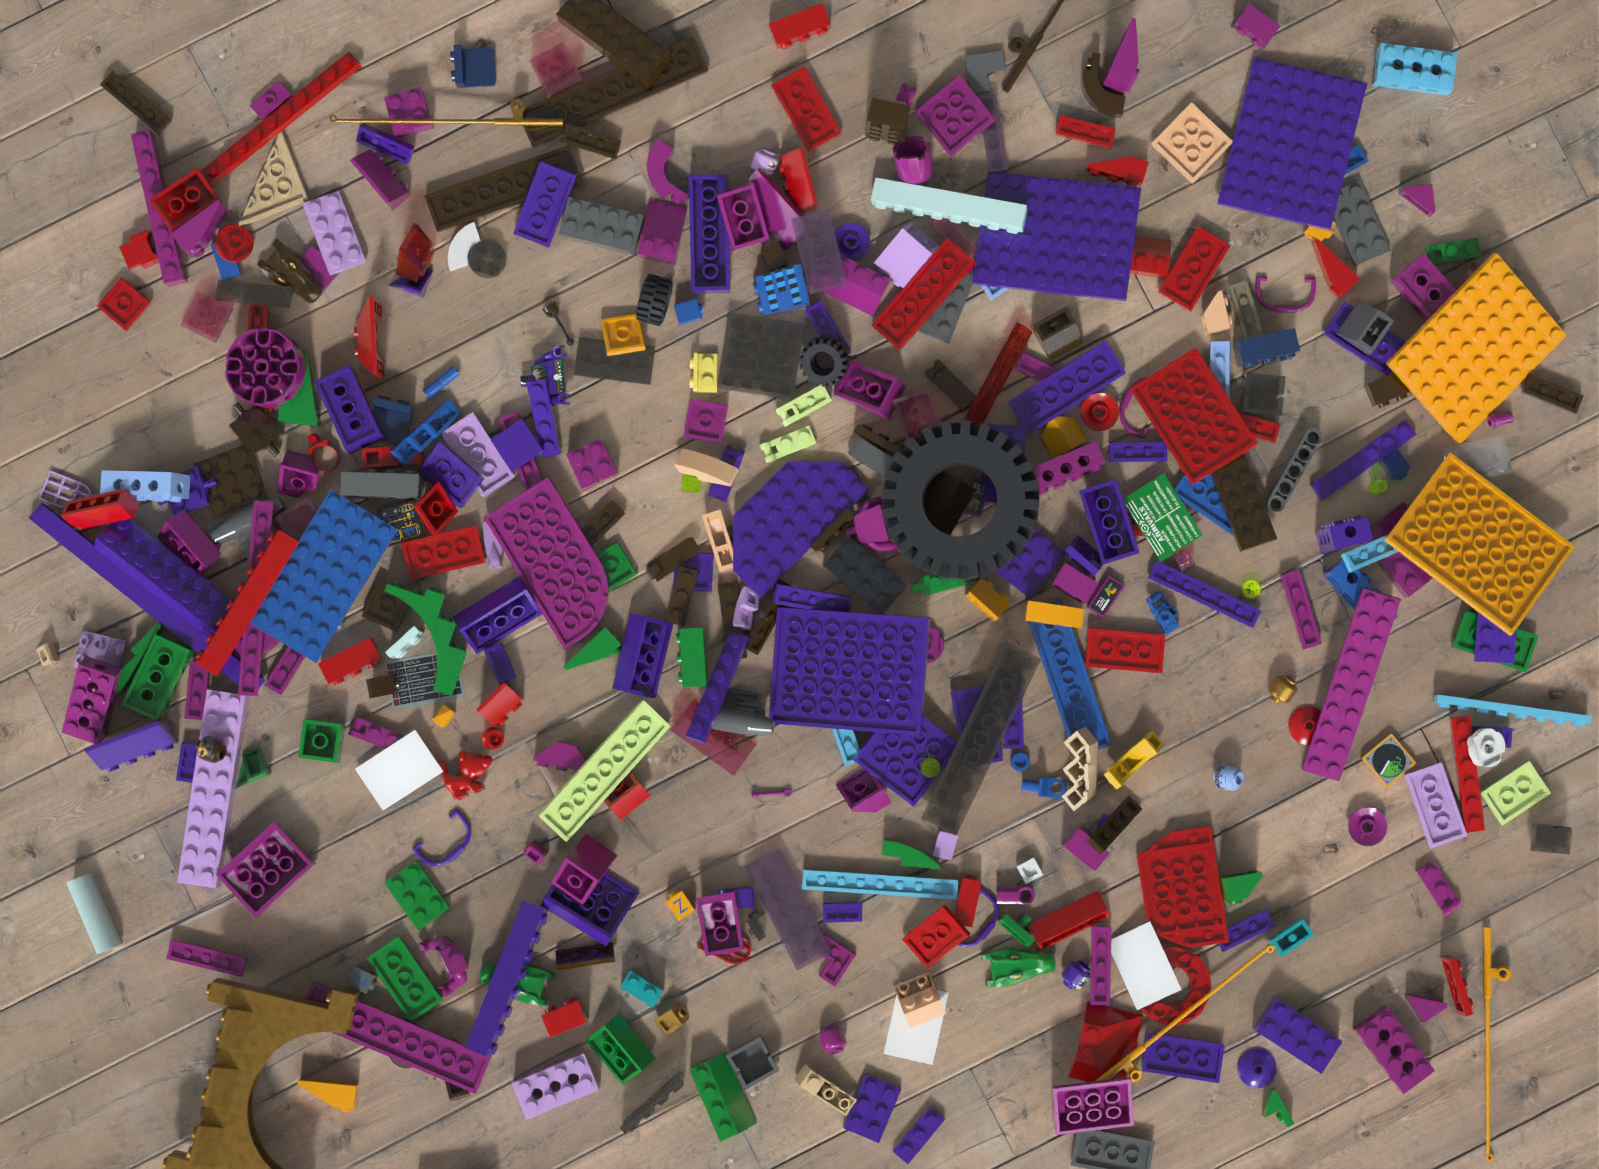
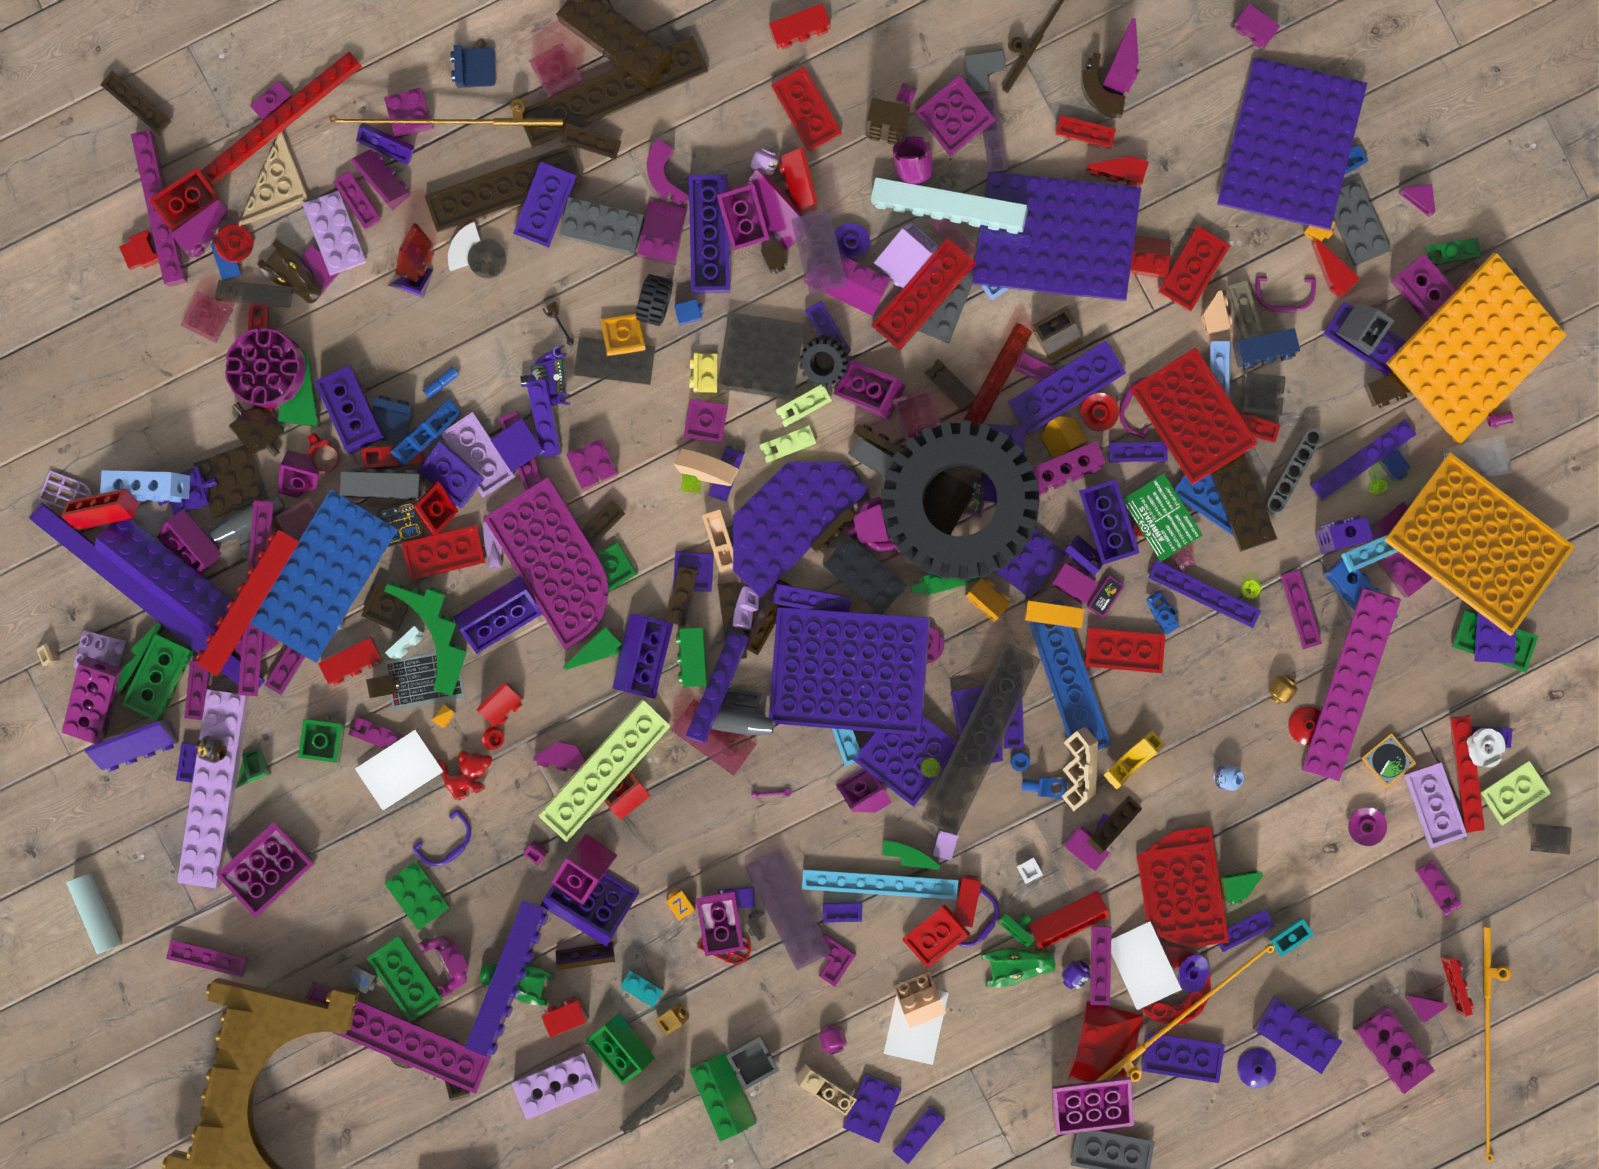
(124, 304): red plate -> none
(335, 1093): light orange slope -> none
(357, 200): none -> magenta plate
(367, 337): red slope -> none
(500, 663): dark purple plate -> none
(669, 561): dark brown piece -> none
(781, 291): blue slope -> none
(1011, 895): magenta piece -> none
(1191, 143): light nougat plate -> none
(1193, 973): none -> dark purple dish
(1274, 1103): green slope -> none
(1424, 60): medium azure brick -> none
(1519, 711): medium azure plate -> none
(1552, 394): dark brown plate -> none

